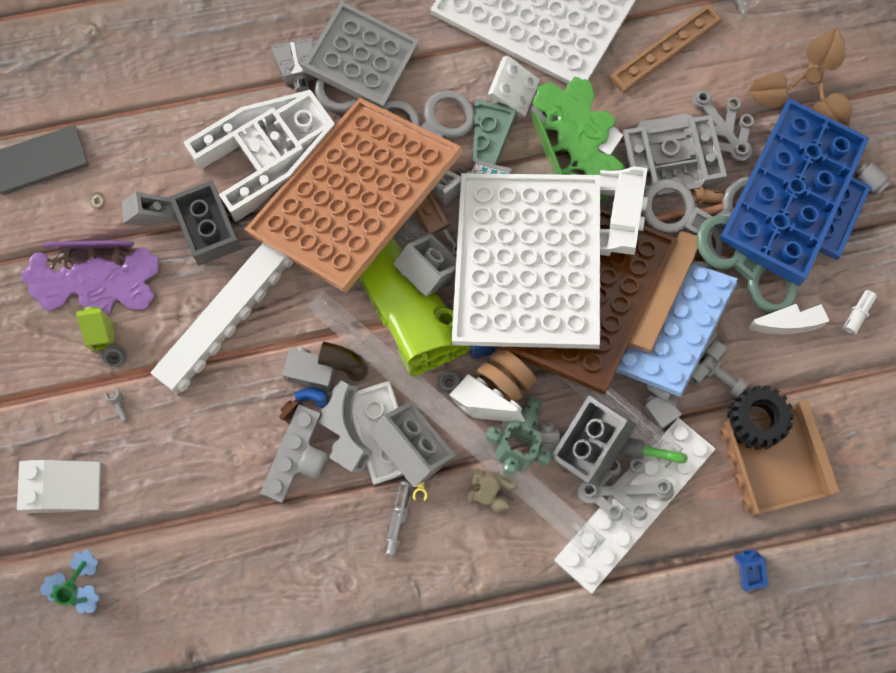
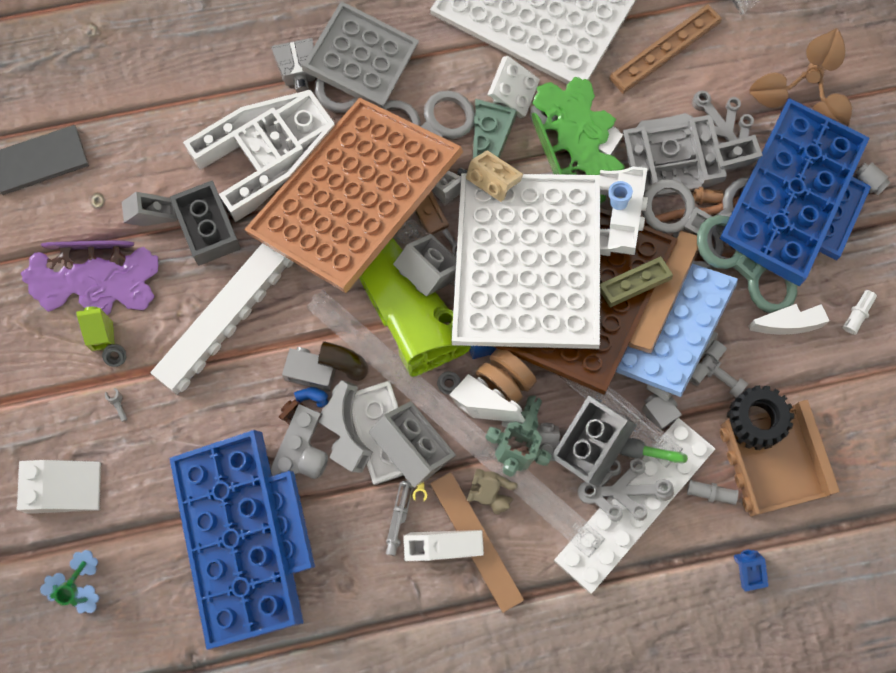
(241, 538): none -> blue slope
(442, 545): none -> white slope
(489, 564): none -> medium nougat tile
(493, 175): none -> tan bracket
(620, 189): none -> light blue piece
(635, 281): none -> olive plate
(712, 492): none -> light grey pin
(737, 153): none -> light grey slope

